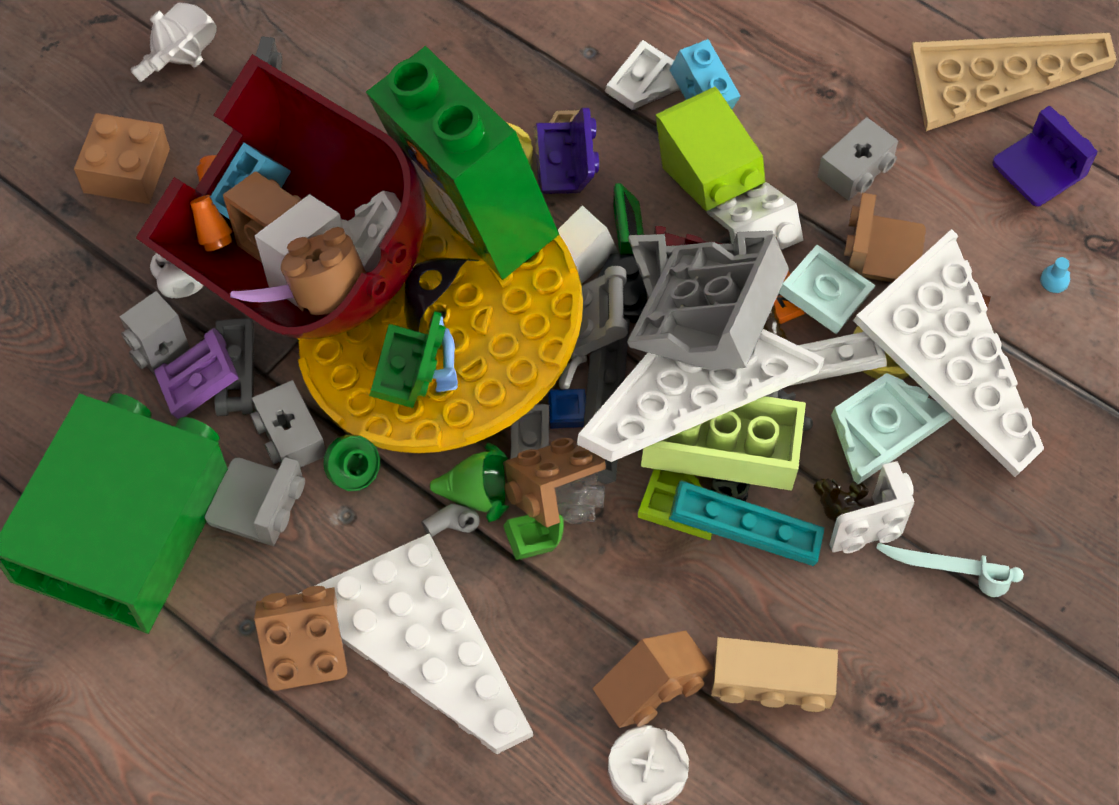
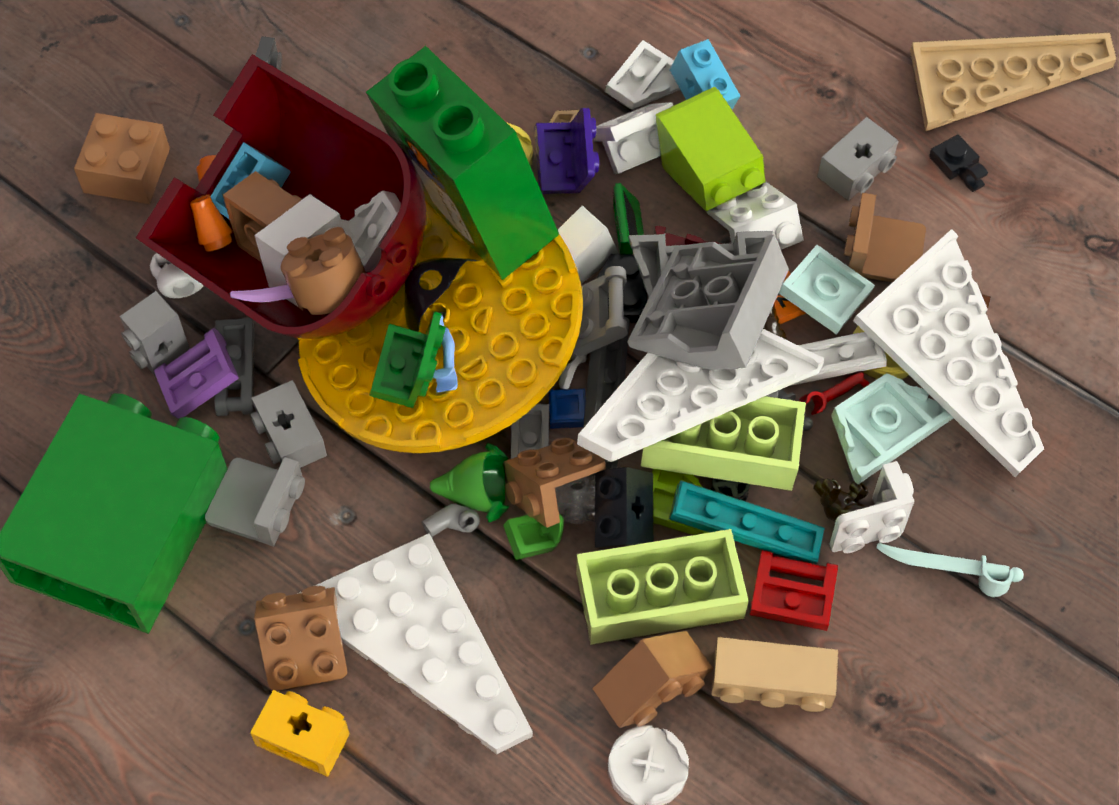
(176, 39): white helmet -> none
(310, 749): none -> yellow brick
(351, 462): green plate -> none
(623, 507): none -> black brick
(631, 137): none -> white bracket
(661, 586): none -> yellowish green brick
(793, 600): none -> red plate
(820, 399): none -> red piece
(959, 159): none -> black plate
(1046, 159): dark purple bracket -> none
(1056, 276): medium azure piece -> none

